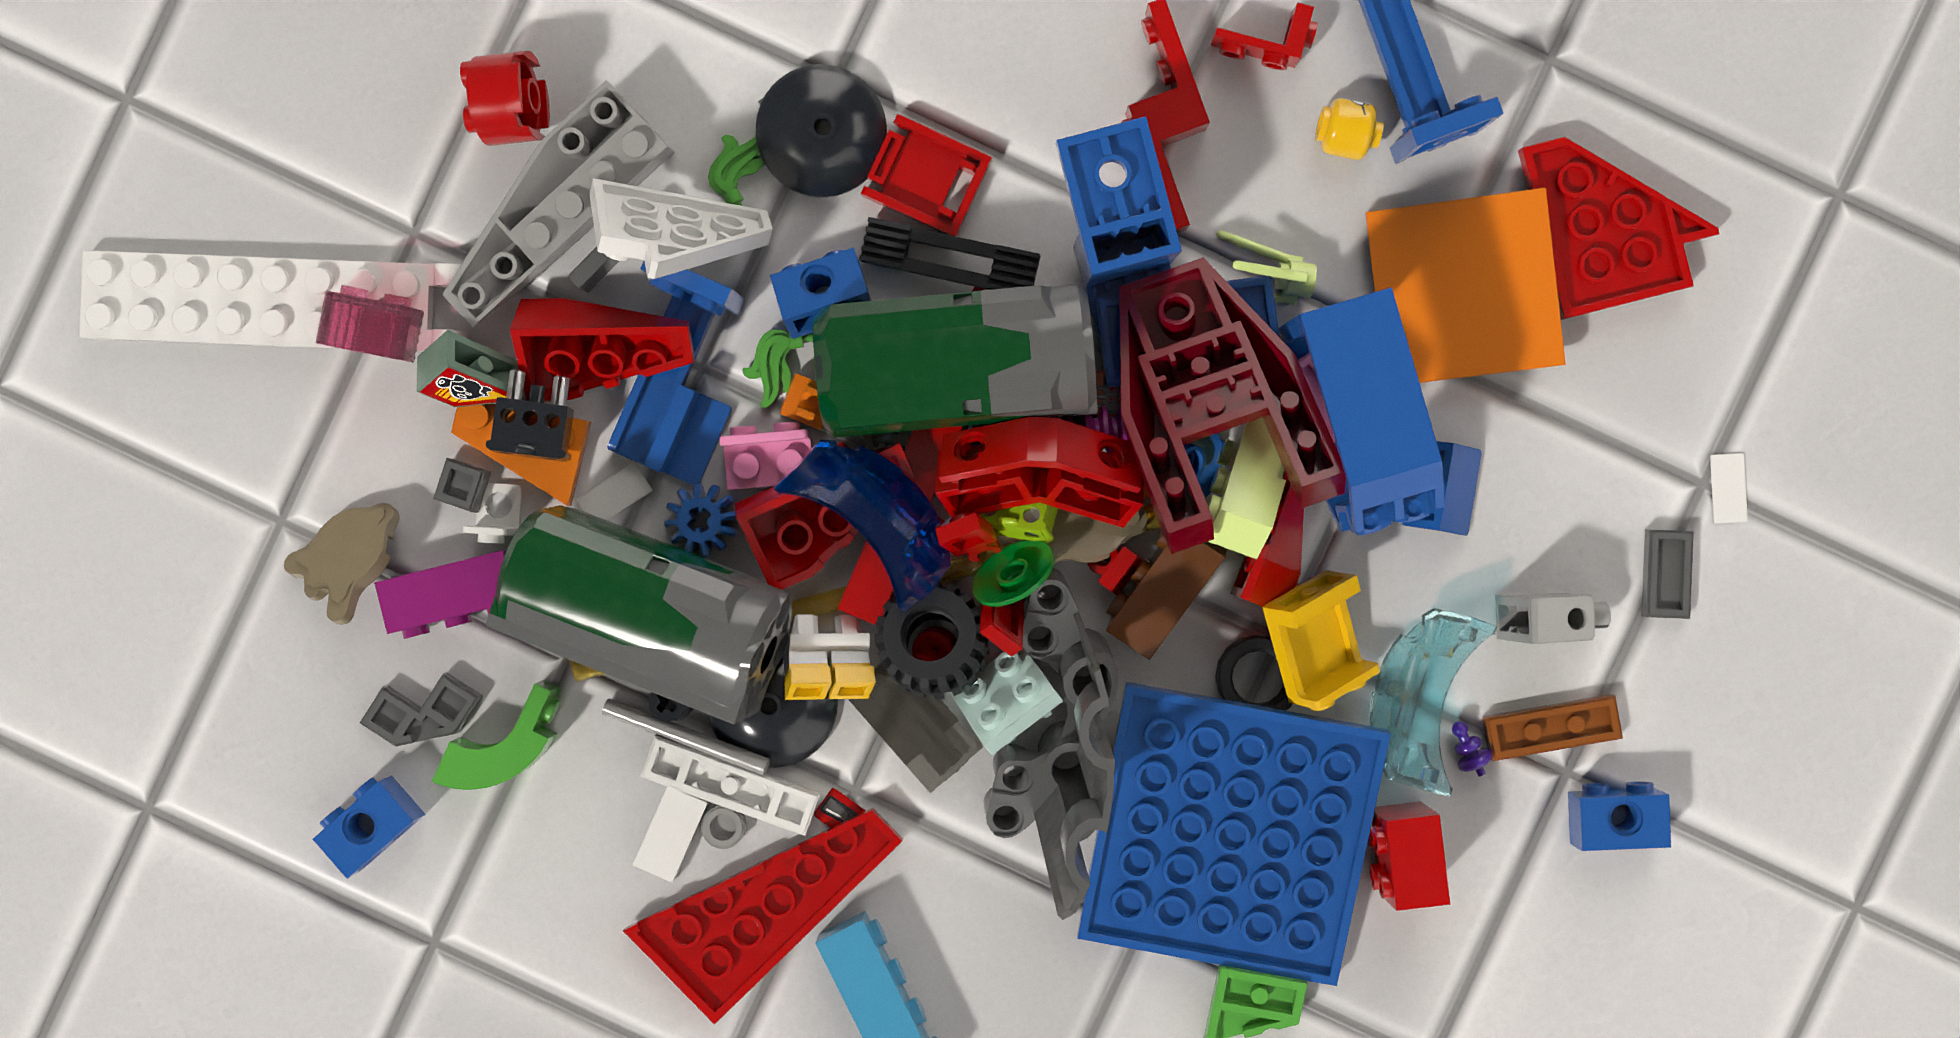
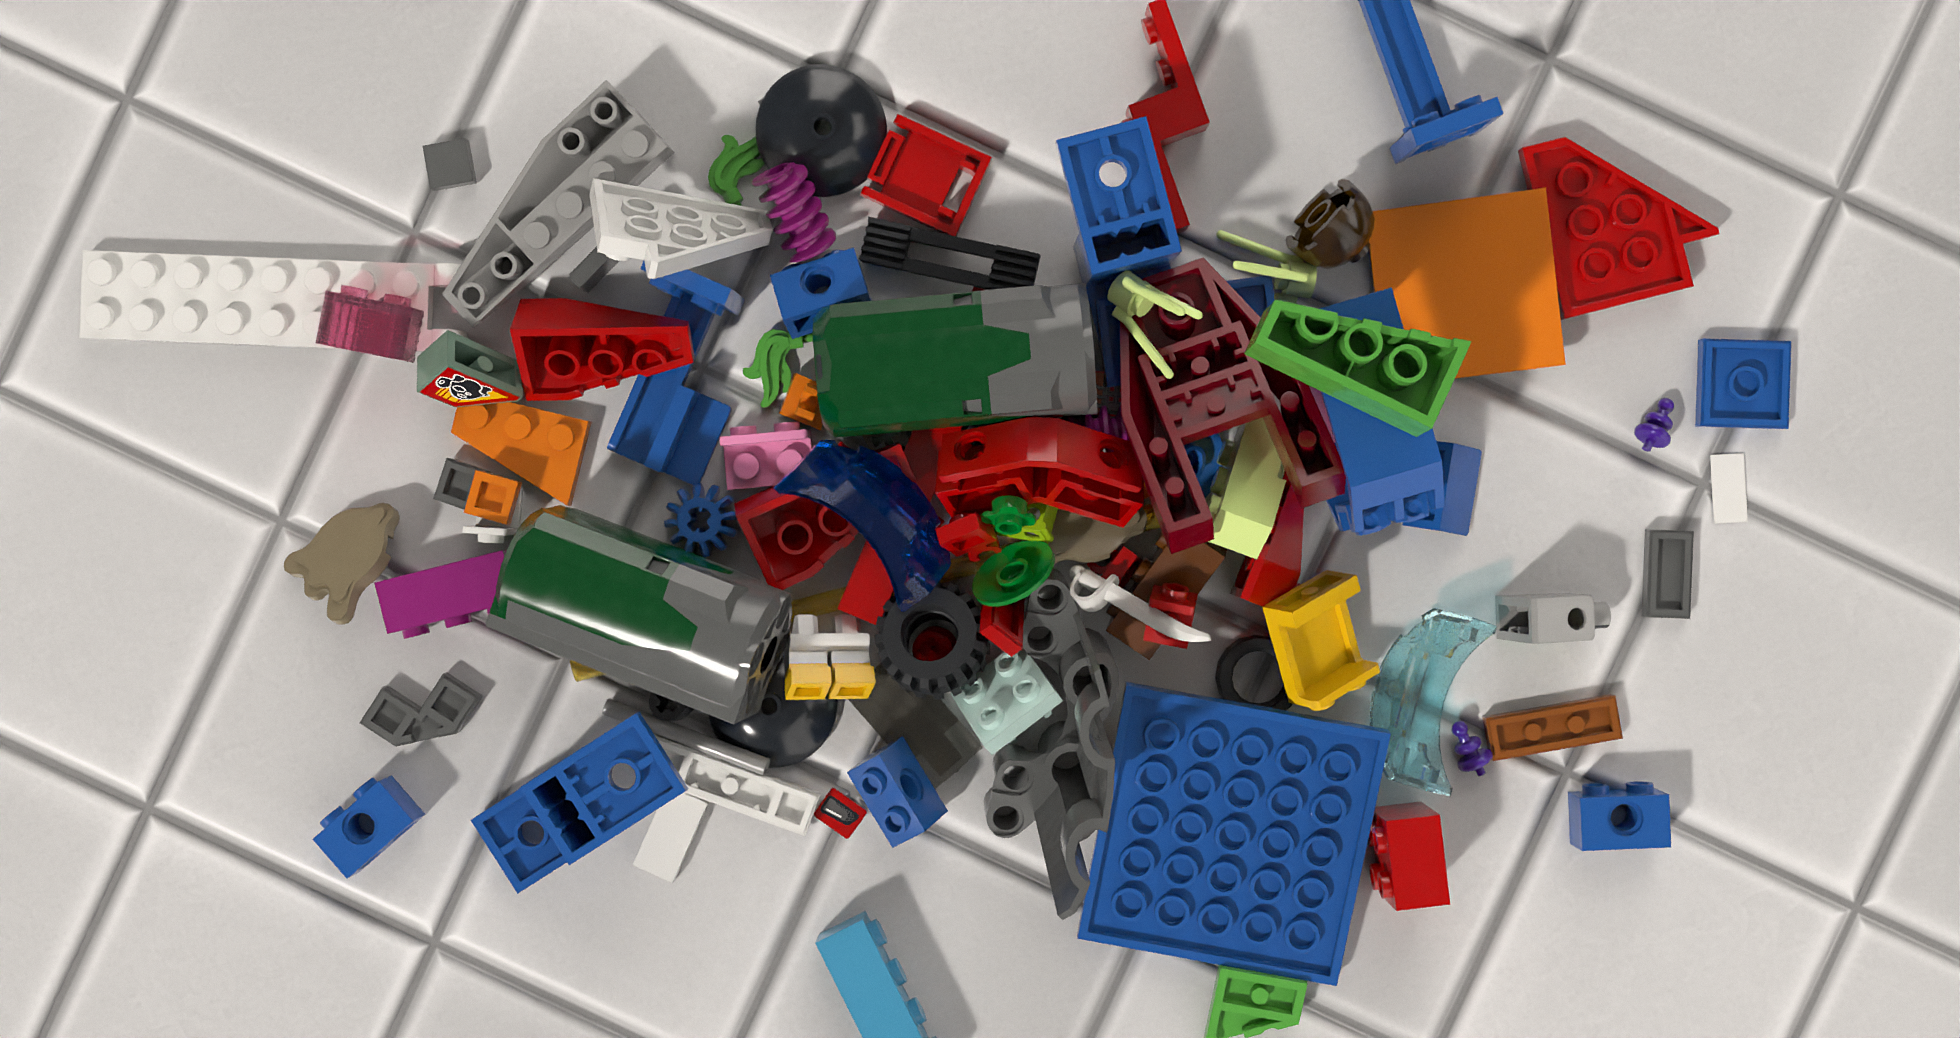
(449, 164): none -> dark grey tile
(480, 766): bright green arch -> none
(492, 497): none -> orange tile
(505, 98): red brick -> none
(539, 439): black piece -> none
(580, 803): none -> blue bracket
(615, 493): white sticker -> none
(723, 827): light grey tile -> none
(741, 927): red wing -> none
(797, 210): none -> magenta piece
(897, 792): none -> blue brick
(1009, 515): none -> green plate
(1109, 591): none -> white sword
(1137, 297): none -> yellowish green plant
(1175, 602): none -> red bracket
(1276, 56): red bracket -> none
(1333, 227): none -> dark brown cylinder
(1348, 129): yellow head -> none
(1361, 362): none -> bright green wedge
(1654, 430): none -> dark purple hair
(1743, 383): none -> blue tile

